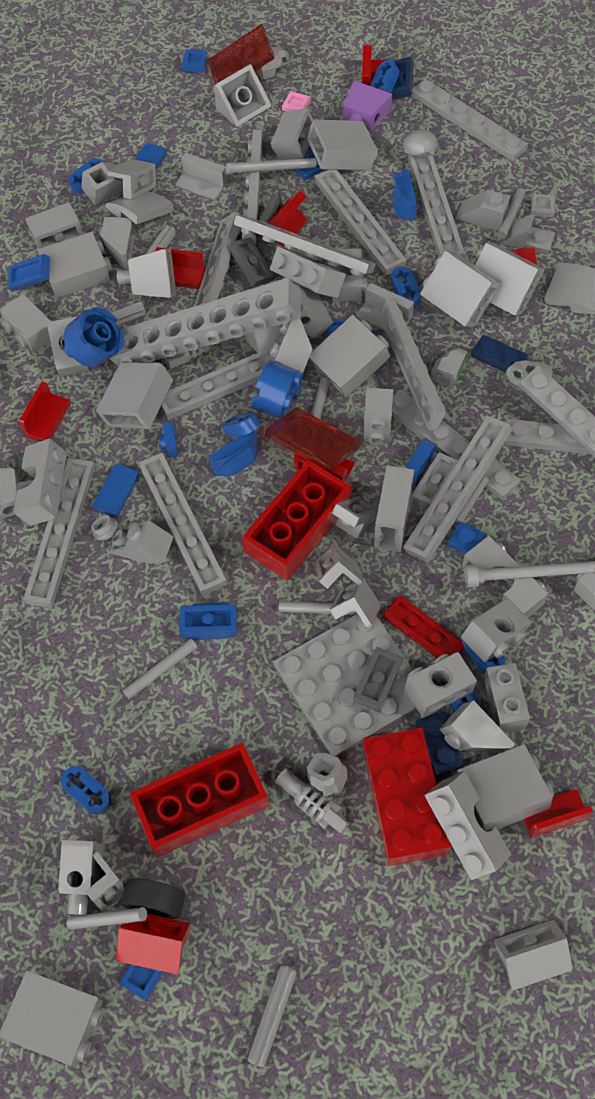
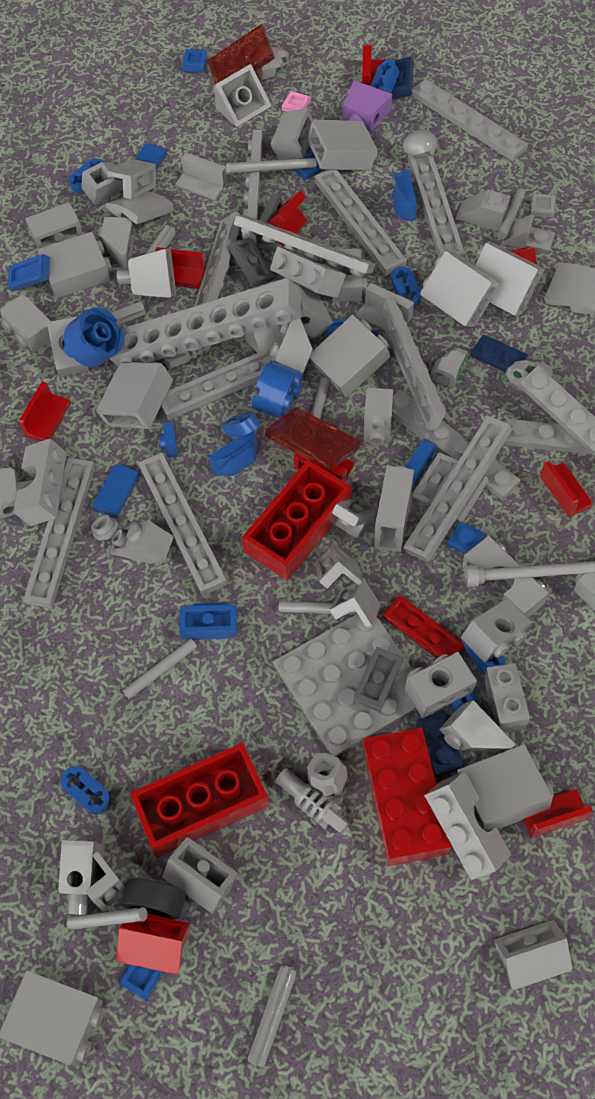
(199, 875): none -> light grey brick
(565, 488): none -> red panel

